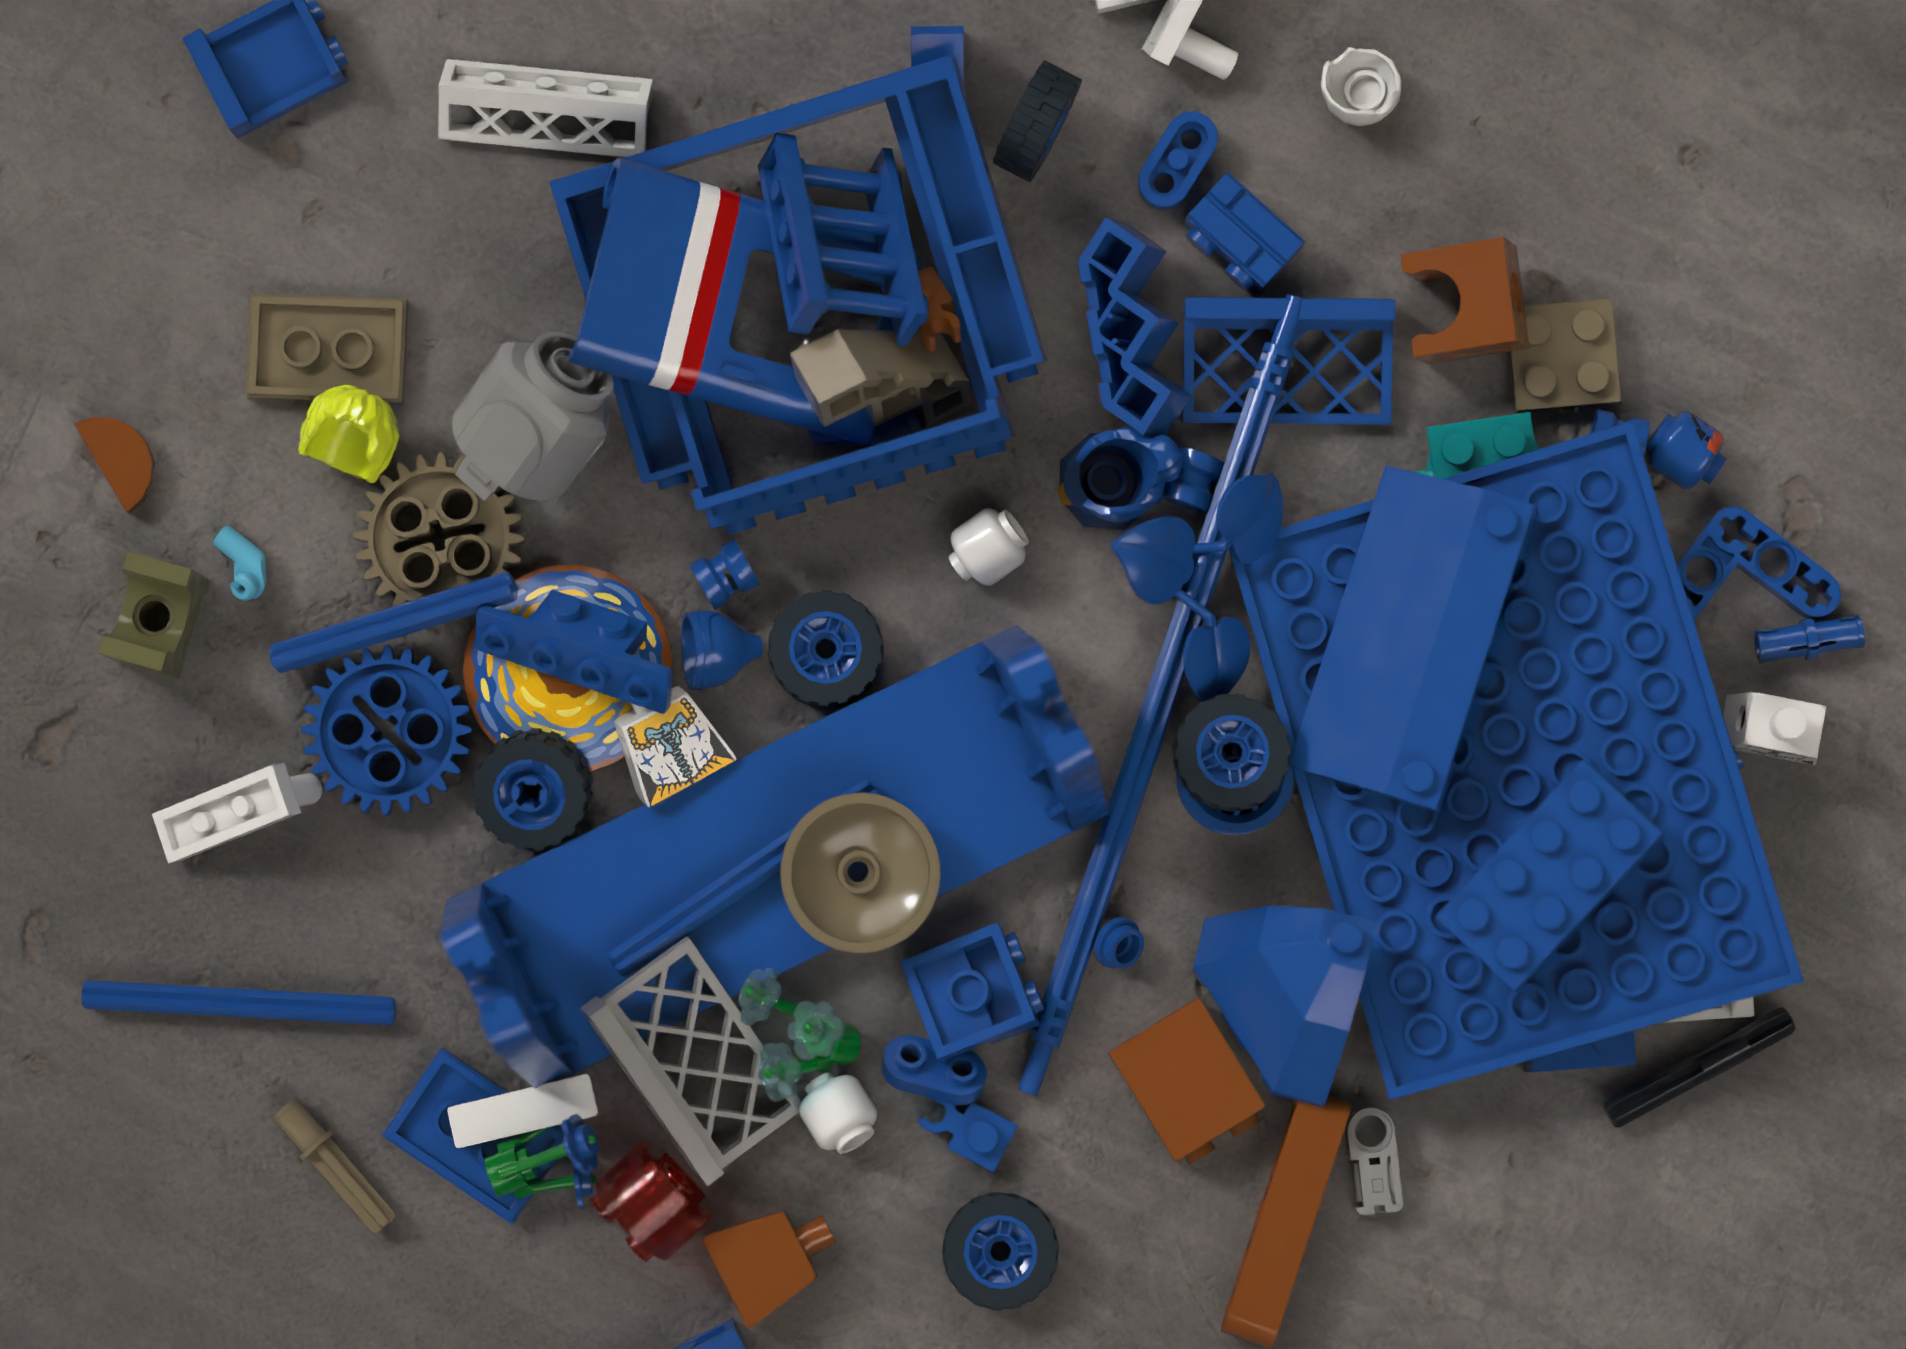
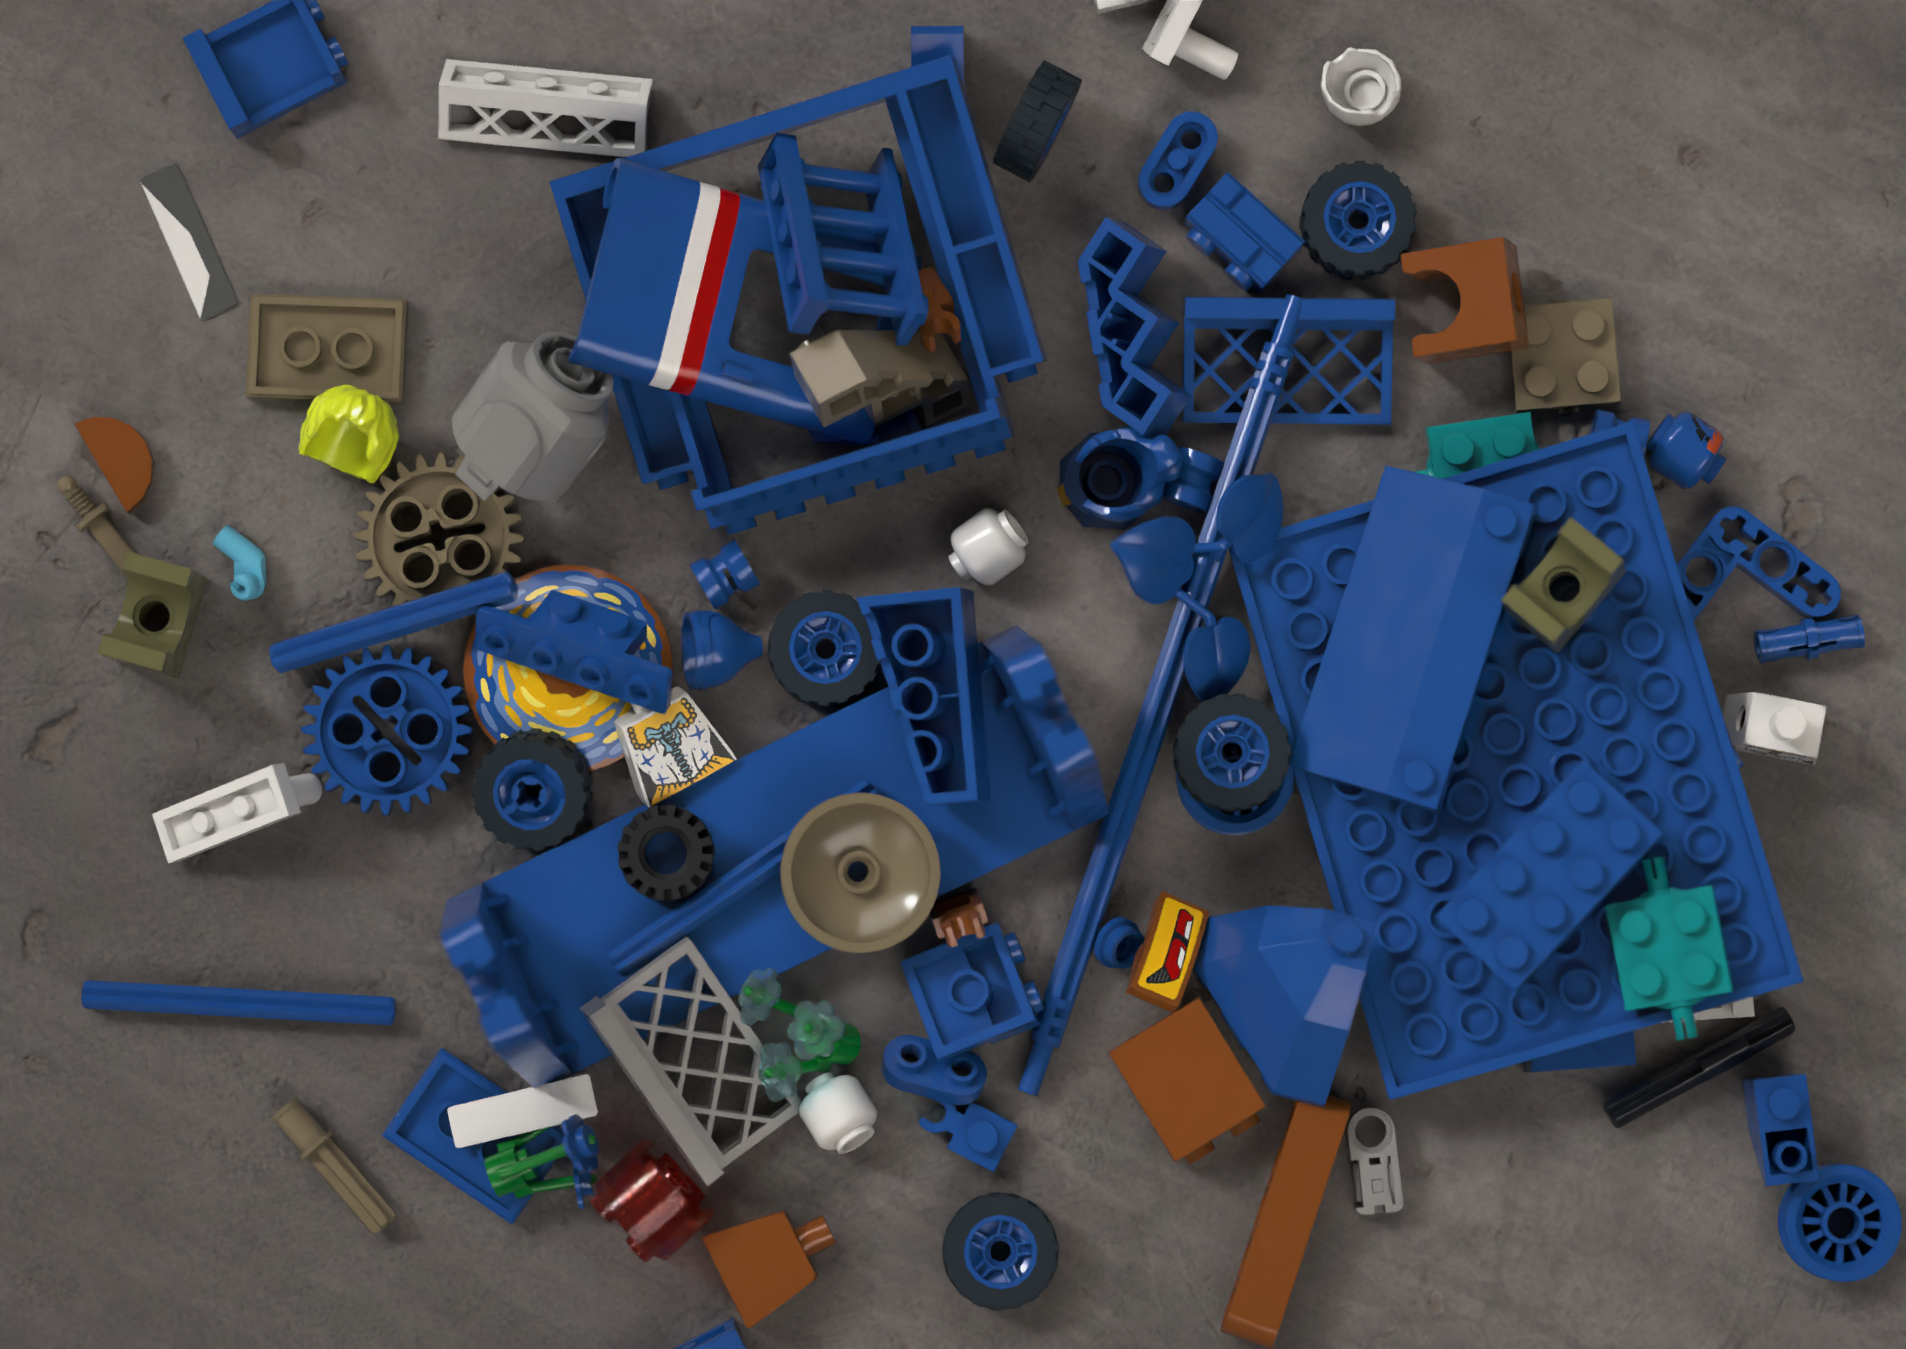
(94, 520): none -> dark tan piece
(189, 241): none -> dark grey sticker
(633, 853): none -> black tyre
(935, 687): none -> blue wedge
(959, 916): none -> dark orange plate
(1168, 952): none -> slope
(1370, 193): none -> black wheel
(1573, 555): none -> olive piece
(1669, 948): none -> teal plate
(1781, 1128): none -> blue slope
(1879, 1249): none -> blue wheel

